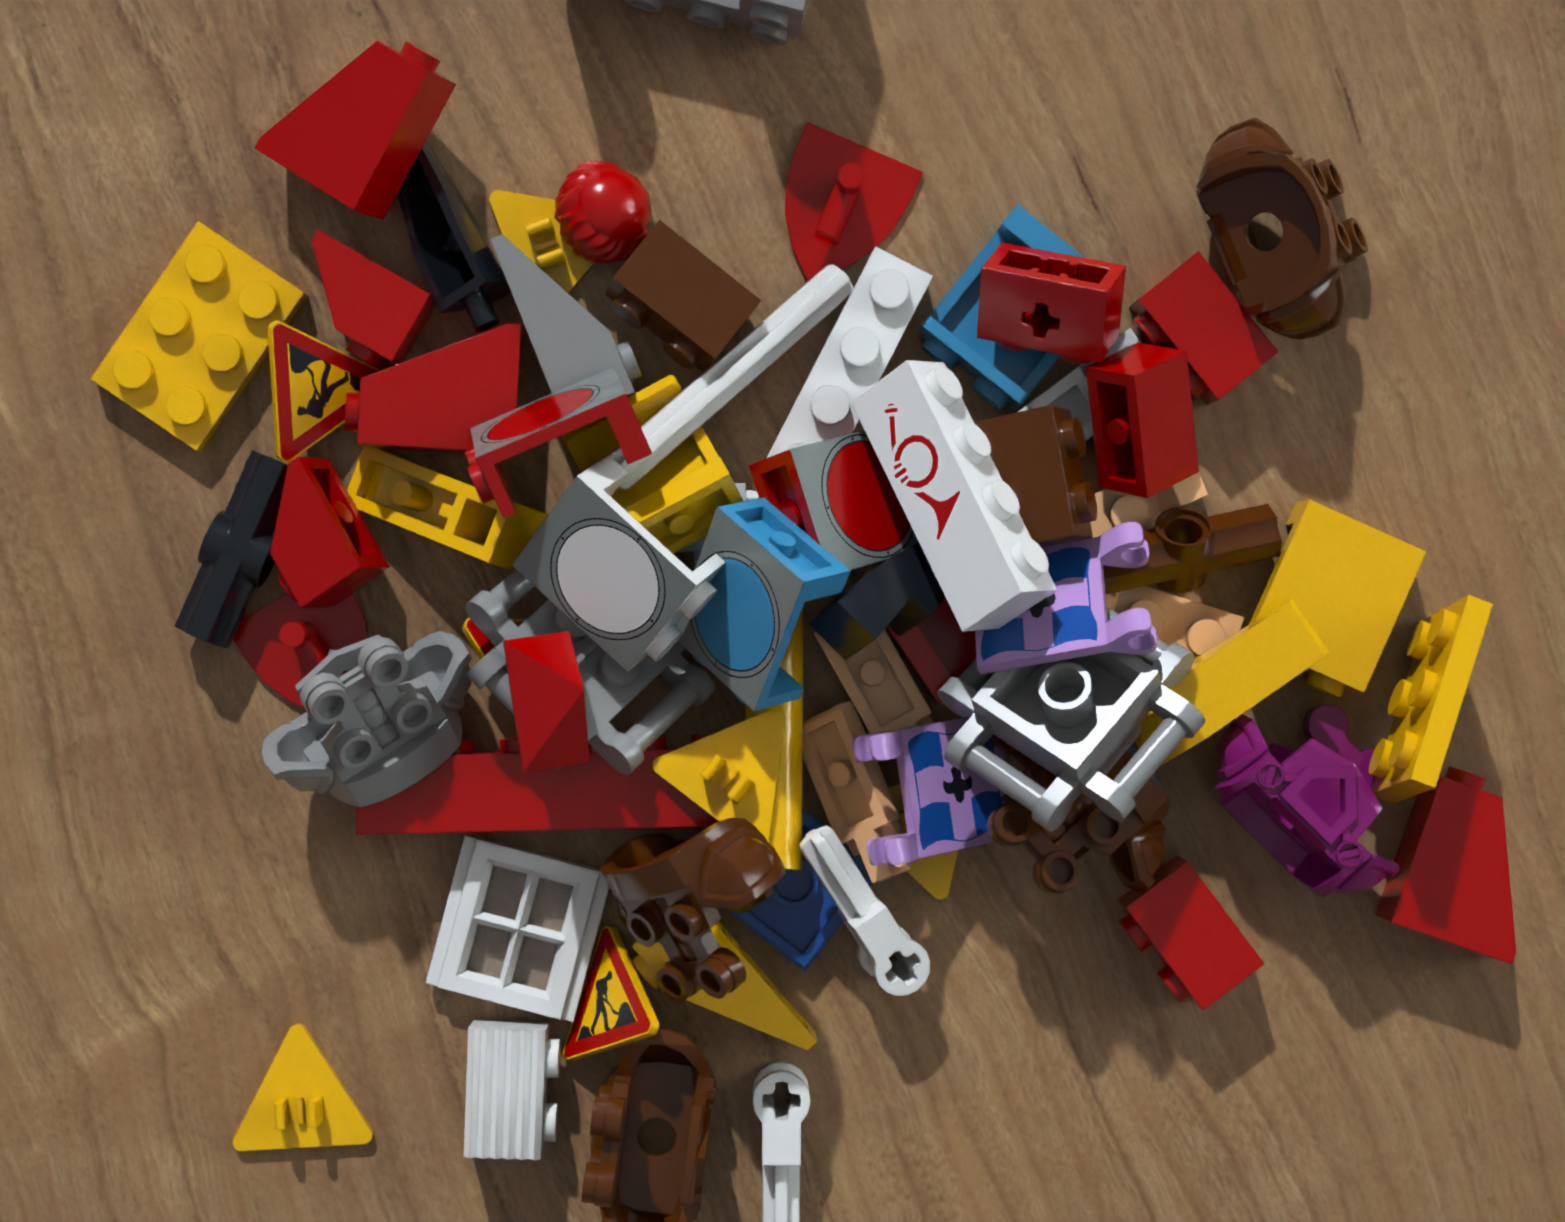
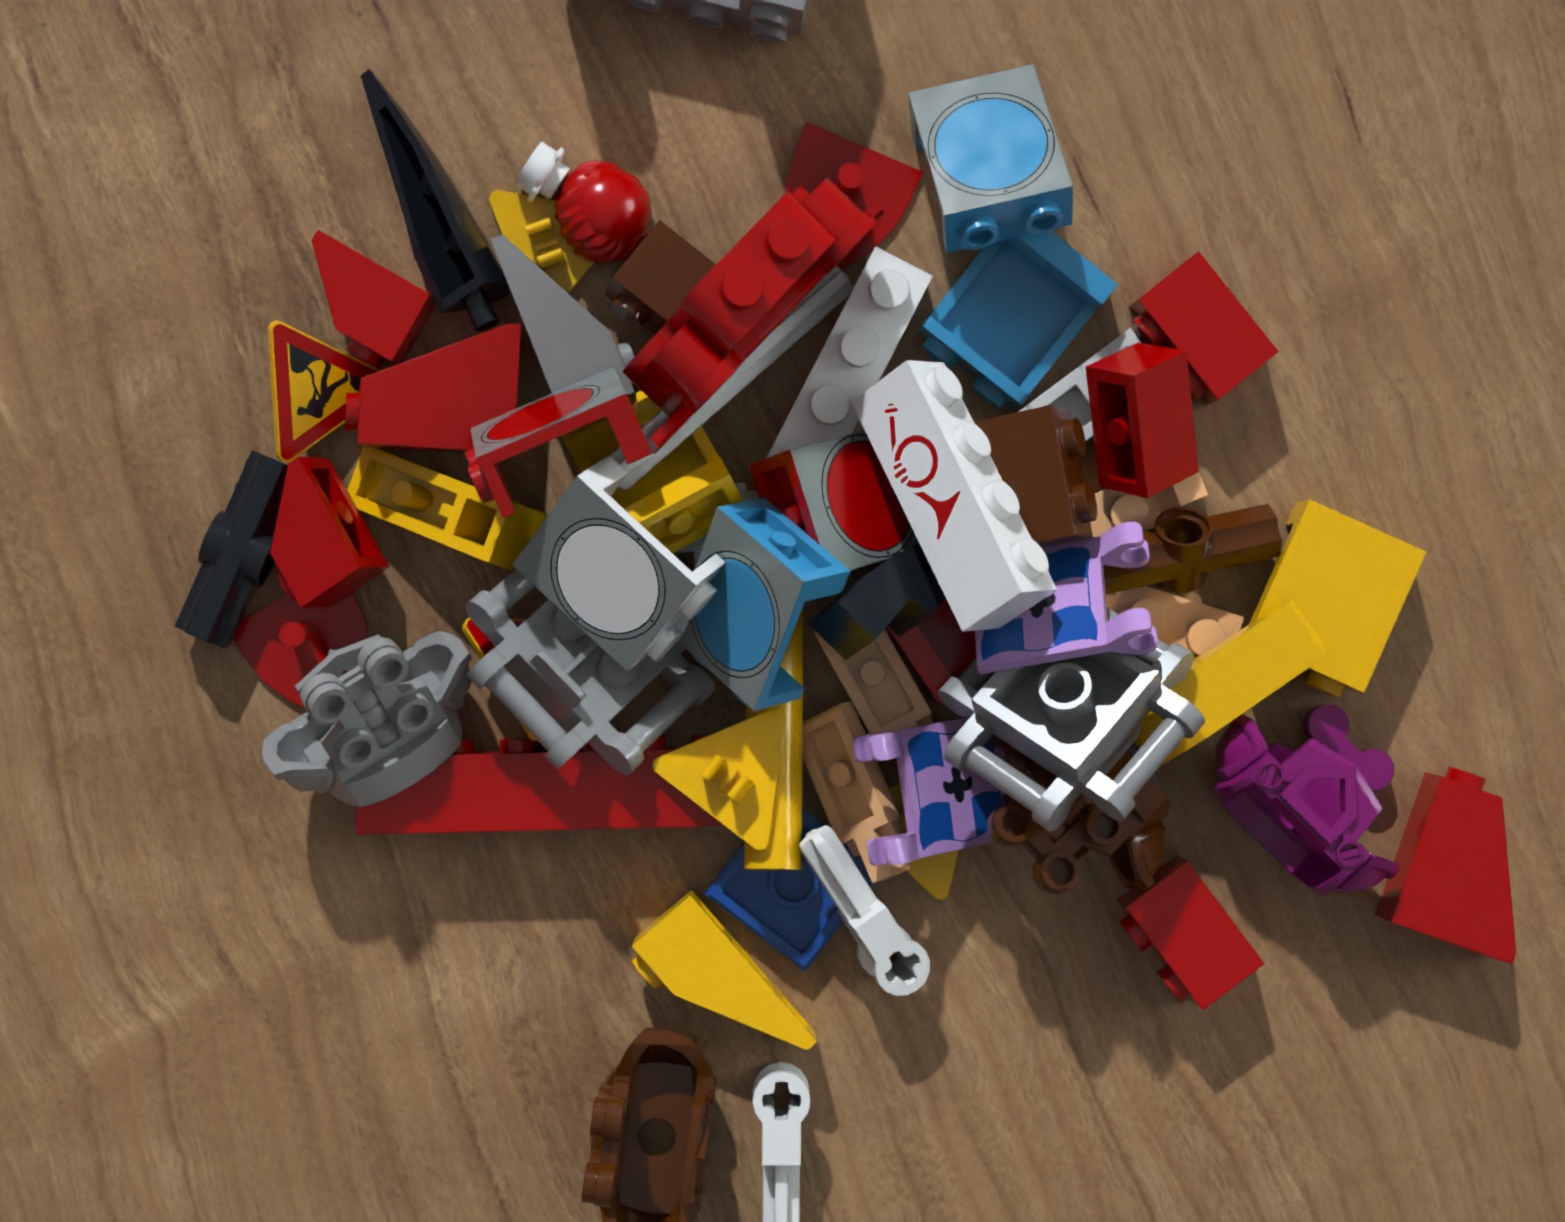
(198, 337): yellow plate -> none
(301, 1103): yellow piece -> none
(363, 127): red slope -> none
(508, 1089): white brick -> none
(518, 928): white piece -> none
(543, 172): none -> white plate
(547, 701): red slope -> none
(611, 1004): piece -> none
(672, 897): reddish brown piece -> none
(746, 300): none -> red brick
(992, 158): none -> dark azure panel
(1050, 303): red brick -> none
(1298, 282): reddish brown piece -> none
(1428, 700): yellow plate -> none

